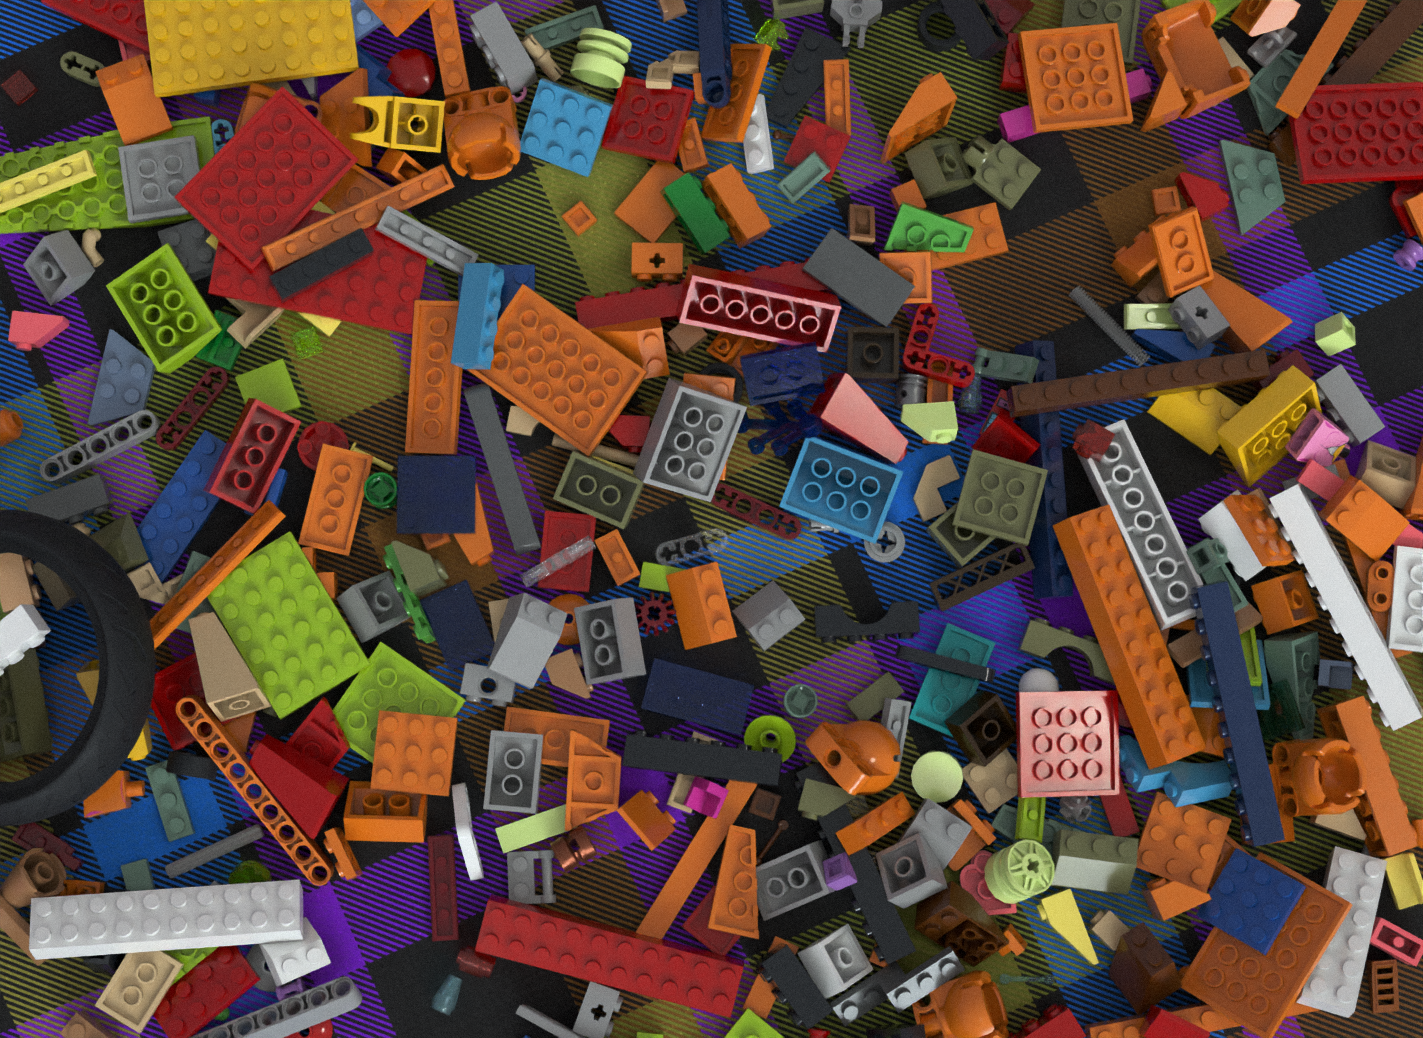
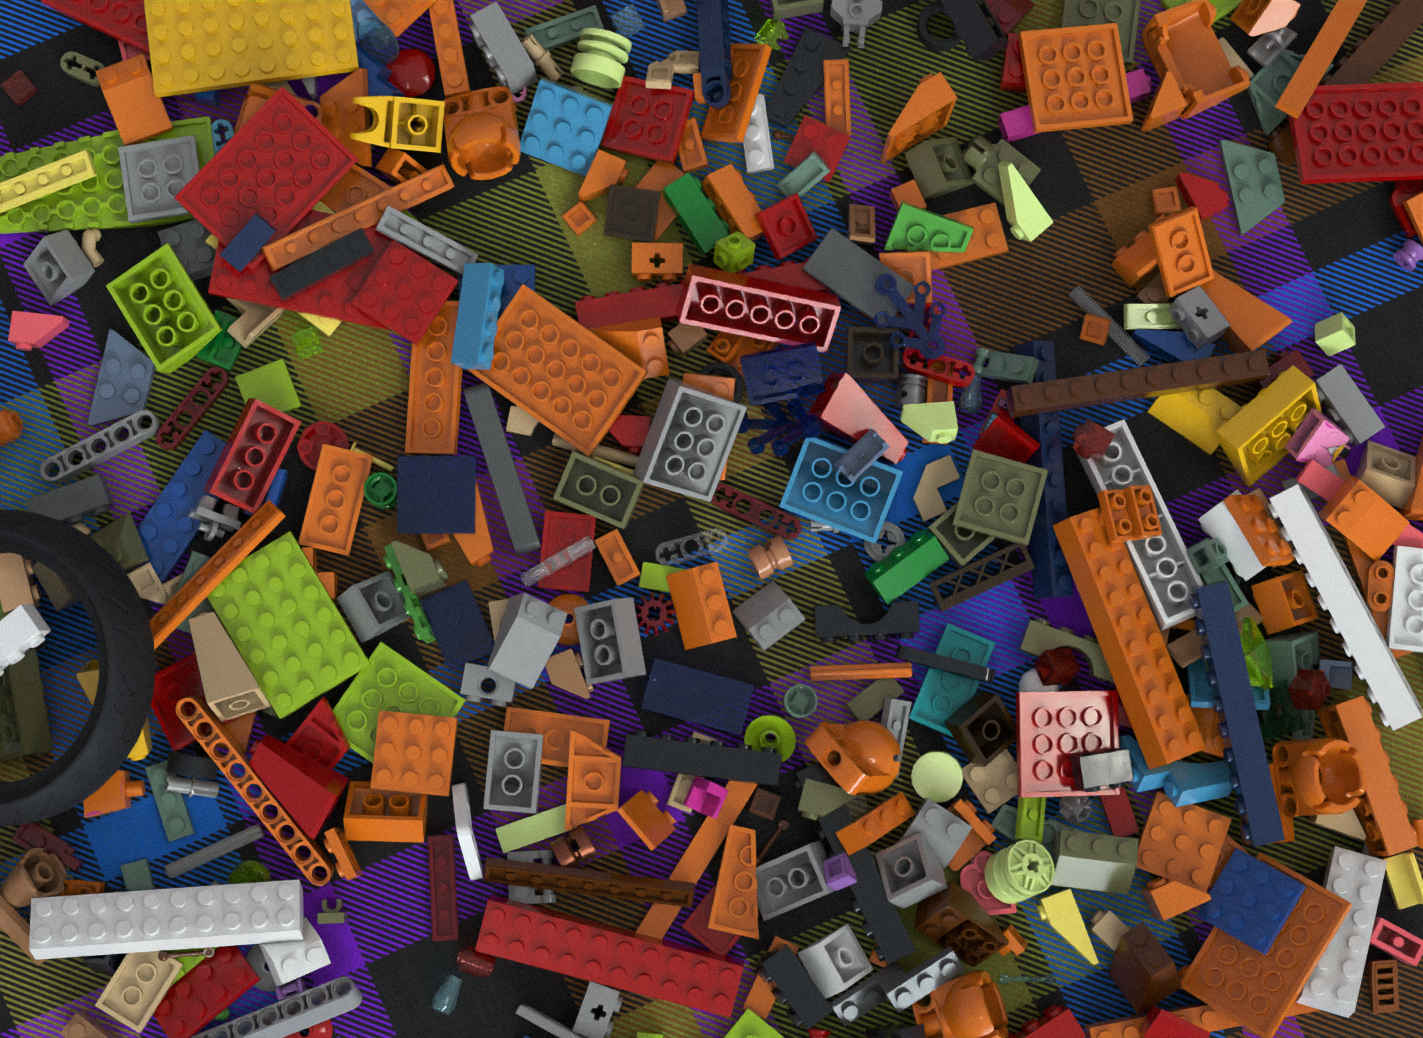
(191, 786): none -> light grey axle
(207, 952): none -> reddish brown hinge
(226, 520): none -> light grey hips
(248, 242): none -> dark blue slope
(332, 915): none -> olive tile
(378, 40): none -> clear light blue dish
(405, 292): none -> red plate
(589, 882): none -> reddish brown tile
(603, 171): none -> orange slope
(627, 21): none -> clear light blue tile
(632, 213): none -> dark brown plate
(734, 252): none -> lime brick
(769, 557): none -> nougat wheel
(786, 226): none -> red tile
(861, 671): none -> orange axle
(862, 455): none -> sand blue hinge
(906, 566): none -> green brick
(912, 319): none -> clear blue plant
(1021, 206): none -> yellowish green slope
(1056, 667): none -> clear red brick
(1095, 329): none -> orange tile
(1101, 768): none -> brick
(1129, 513): none -> orange slope
(1257, 653): none -> clear neon green tile
(1309, 689): none -> clear red brick

